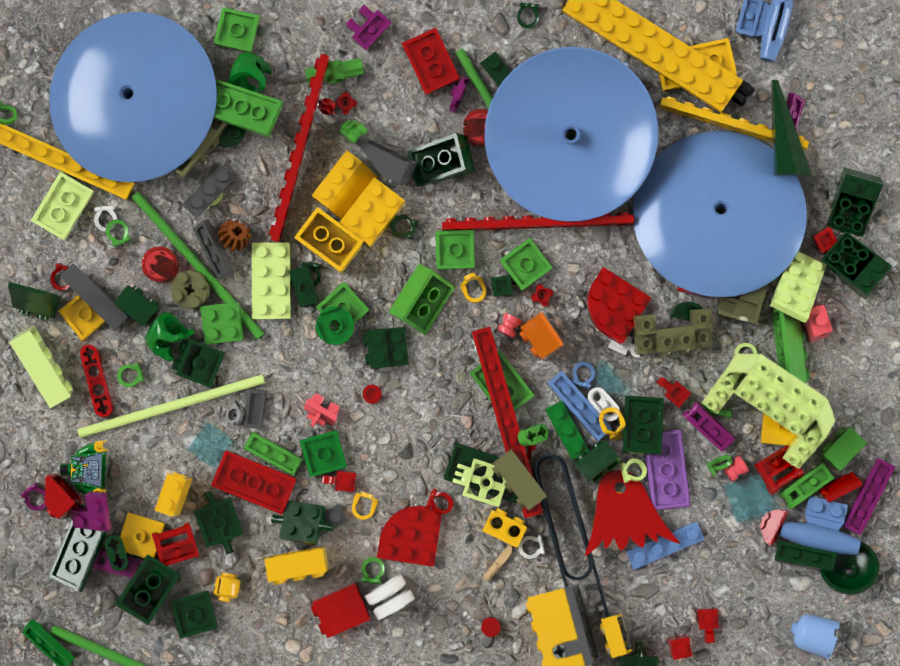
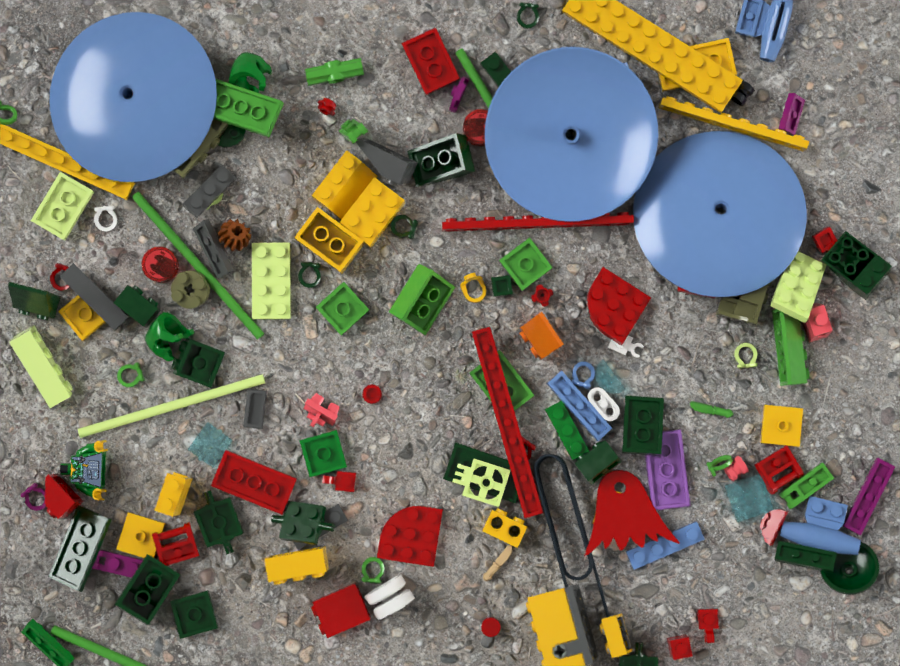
(96, 514): magenta plate -> none
(98, 380): red beam -> none
(112, 554): dark green beam -> none
(115, 242): bright green piece -> none
(222, 323): bright green plate -> none
(226, 587): yellow head -> none
(230, 415): light grey plate -> none
(236, 30): bright green plate -> none
(273, 453): bright green tile -> none
(301, 140): red plate -> none
(303, 286): dark green plate -> none
(325, 320): green plate -> none
(345, 97): red plate -> none
(371, 29): magenta plate -> none
(373, 507): yellow piece -> none
(386, 348): dark green plate -> none
(431, 503): red piece -> none
(454, 249): bright green plate -> none
(509, 325): coral wheel -> none
(518, 480): olive brick -> none
(534, 438): bright green beam -> none
(537, 539): white piece -> none
(614, 436): yellow piece -> none
(626, 477): yellowish green piece -> none
(669, 339): olive bracket -> none
(675, 392): red plate -> none
(682, 310): dark green plate -> none
(709, 426): magenta plate -> none
(780, 398): yellowish green wedge -> none
(788, 151): dark green wedge -> none
(815, 634): light blue cylinder -> none
(840, 487): red tile -> none
(842, 448): bright green brick -> none
(854, 201): dark green slope -> none

